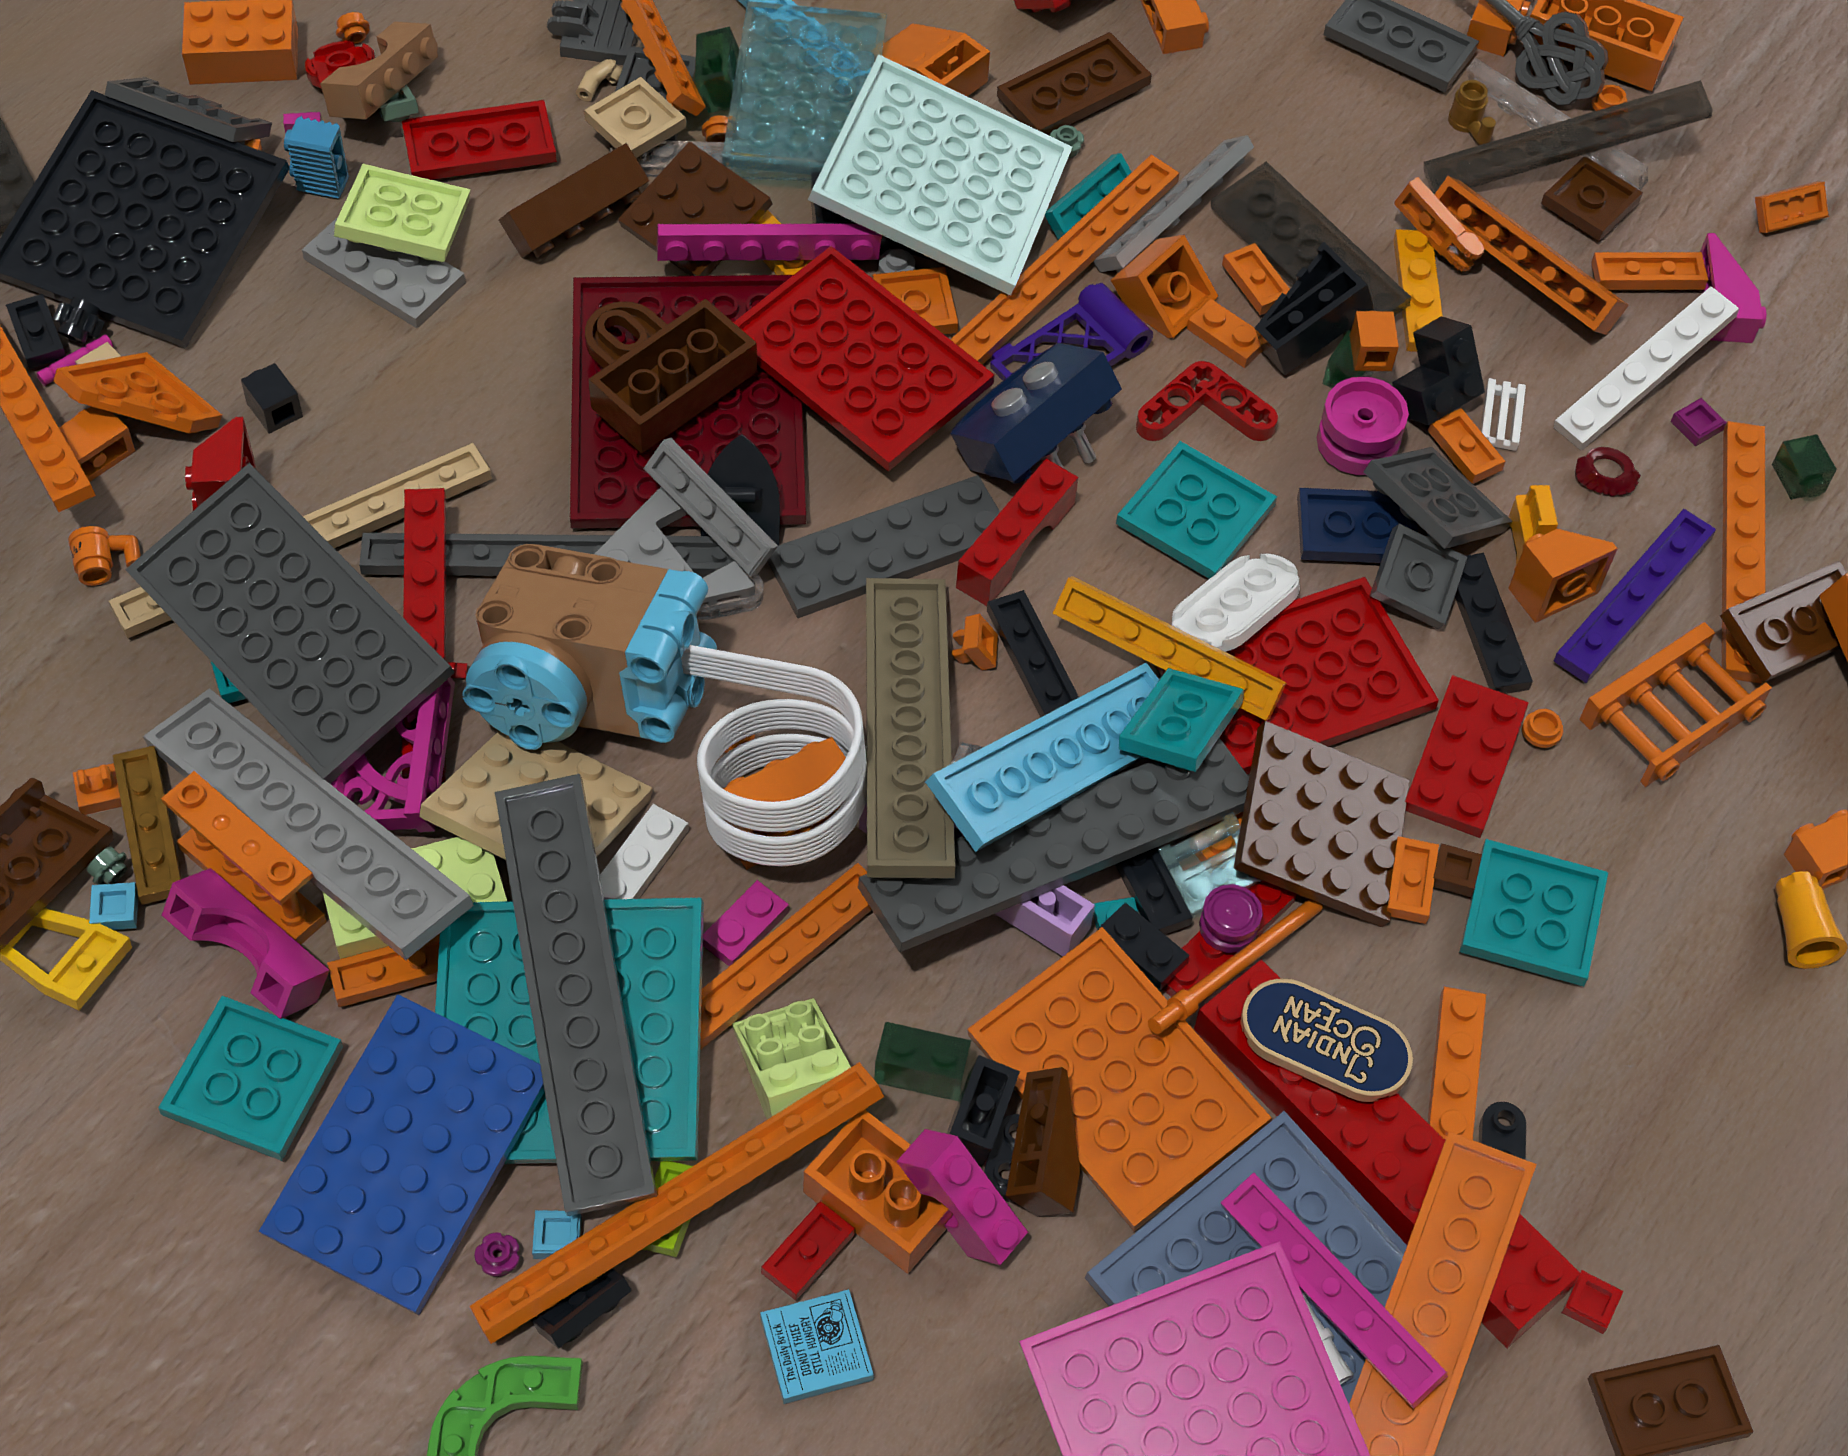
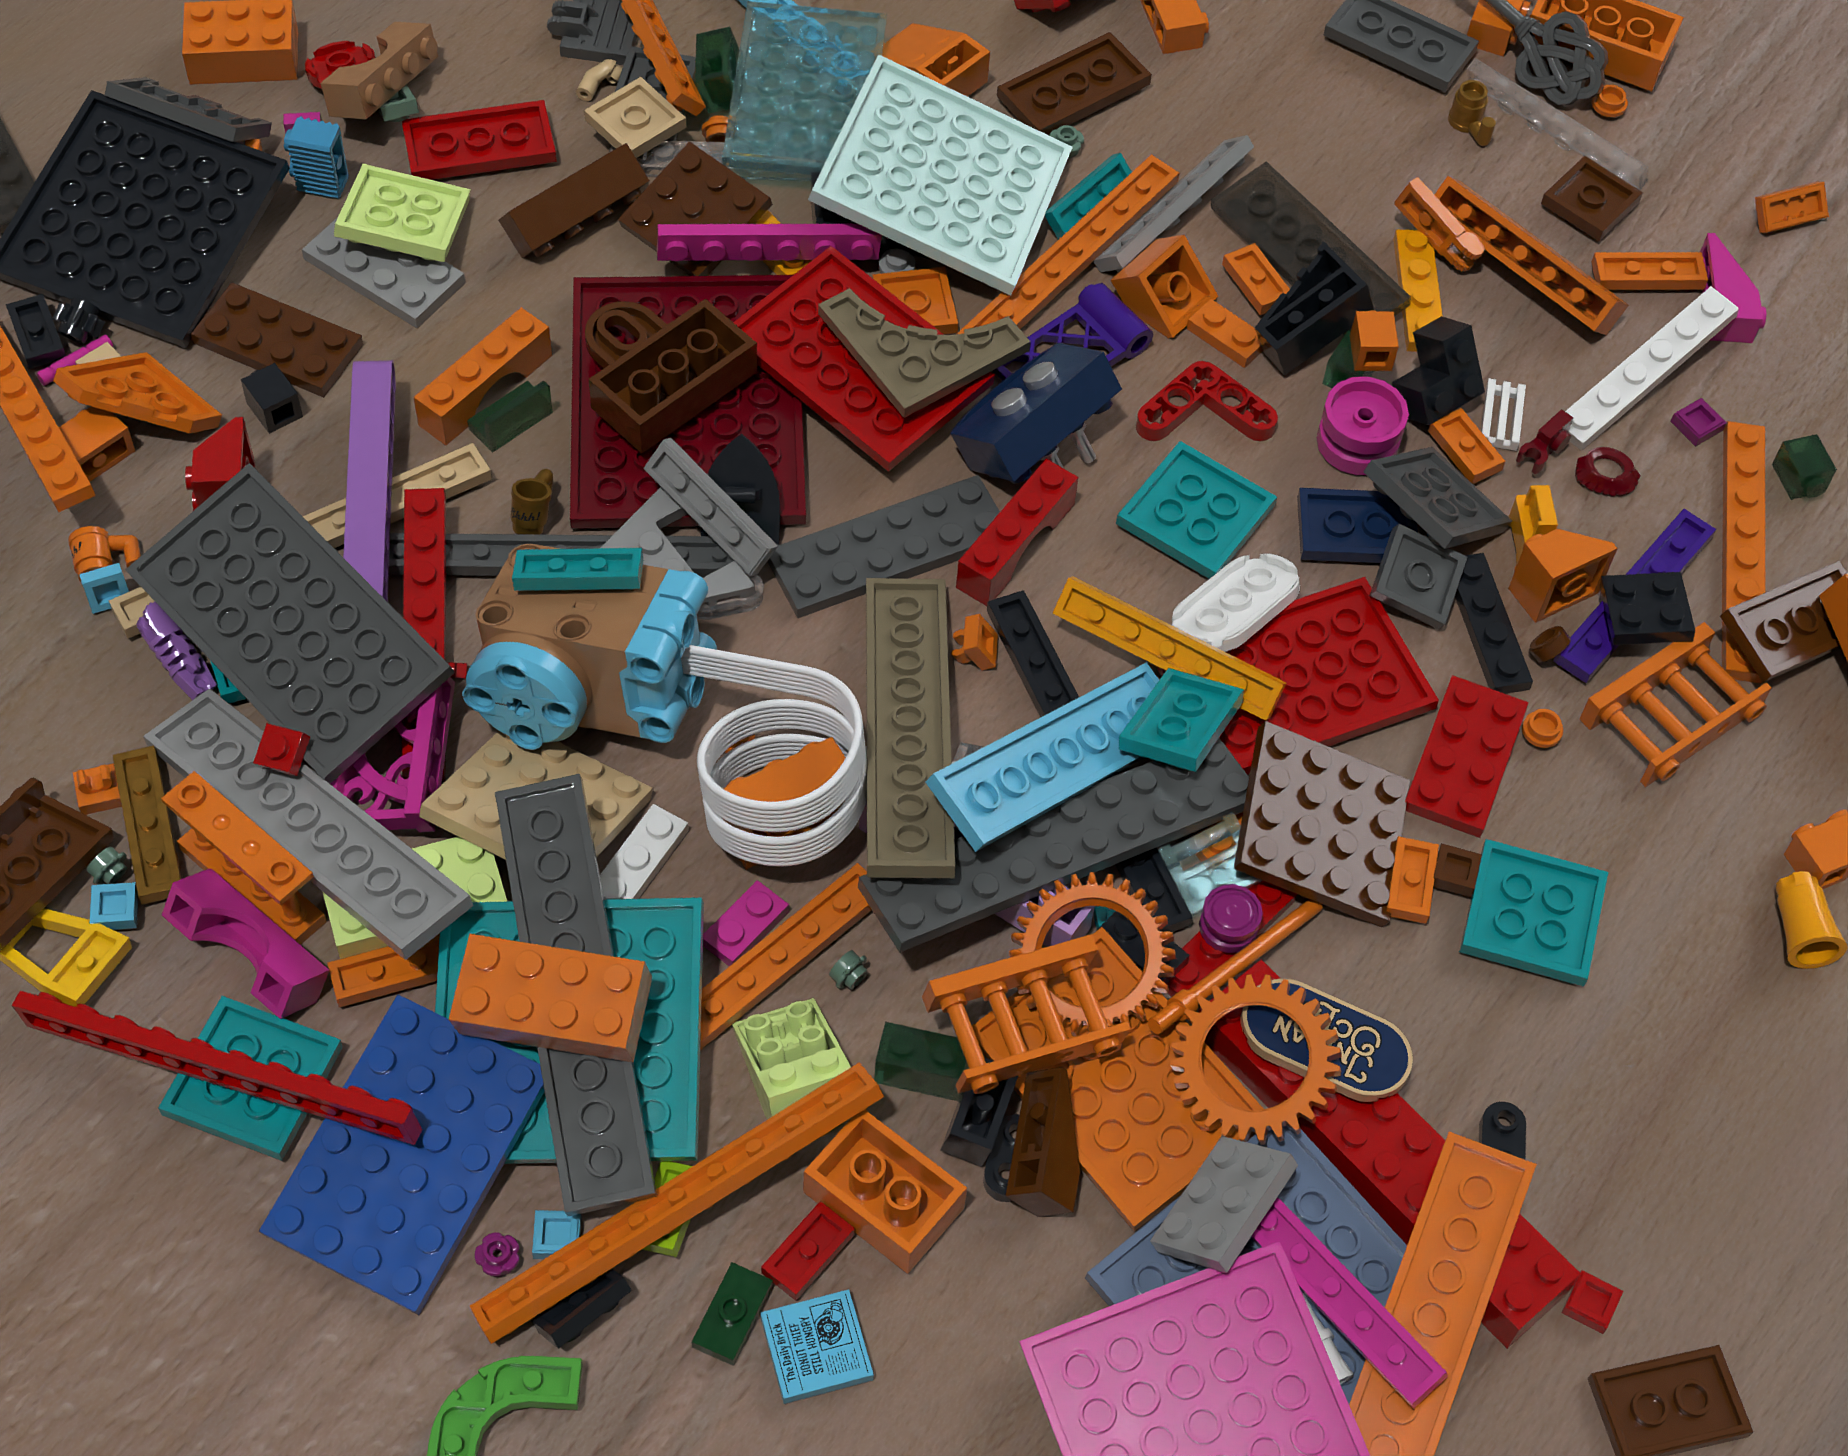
(103, 586): none -> medium azure plate
(175, 652): none -> medium lavender hinge
(231, 1070): none -> red plate
(267, 332): none -> reddish brown plate
(281, 749): none -> red plate
(352, 27): orange plate -> none
(370, 472): none -> medium lavender beam
(453, 397): none -> orange arch
(512, 415): none -> clear green panel
(531, 503): none -> pearl gold piece
(551, 997): none -> orange brick
(577, 569): none -> teal plate
(732, 1313): none -> dark green plate
(849, 970): none -> sand green plate
(915, 362): none -> dark tan plate
(981, 1217): dark pink arch -> none
(1032, 972): none -> orange fence
(1120, 901): none -> orange piece
(1224, 1203): none -> light grey plate
(1266, 1119): none -> orange piece
(1456, 1062): orange plate -> none
(1549, 643): none -> reddish brown tile
(1550, 438): none -> dark red plate
(1572, 137): clear smoke plate -> none
(1647, 608): none -> black plate

